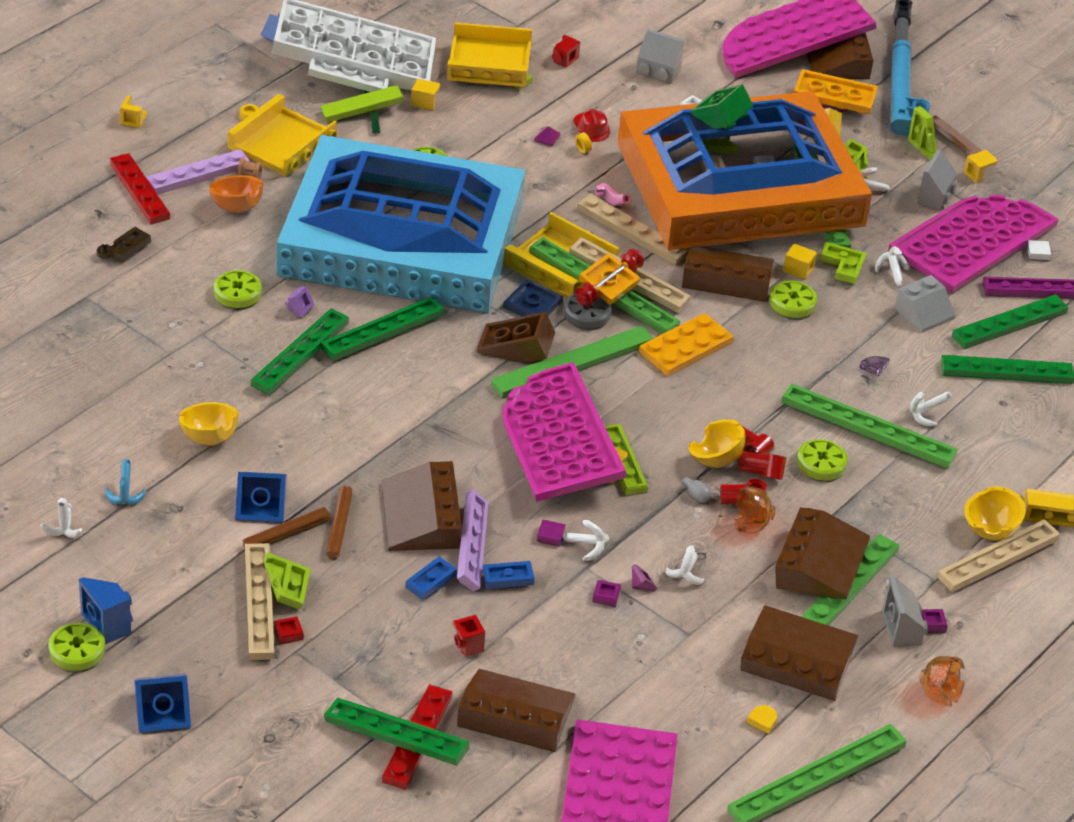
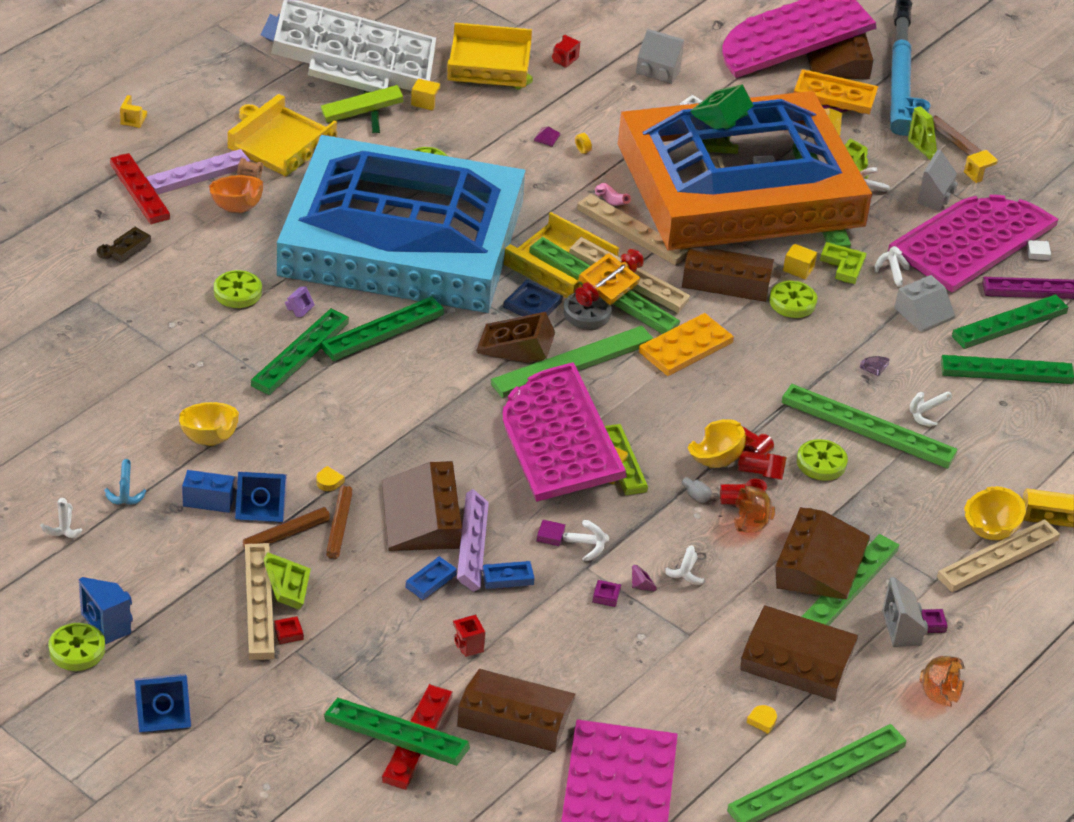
(209, 491): none -> blue slope
(329, 479): none -> yellow tile
(594, 124): red piece -> none

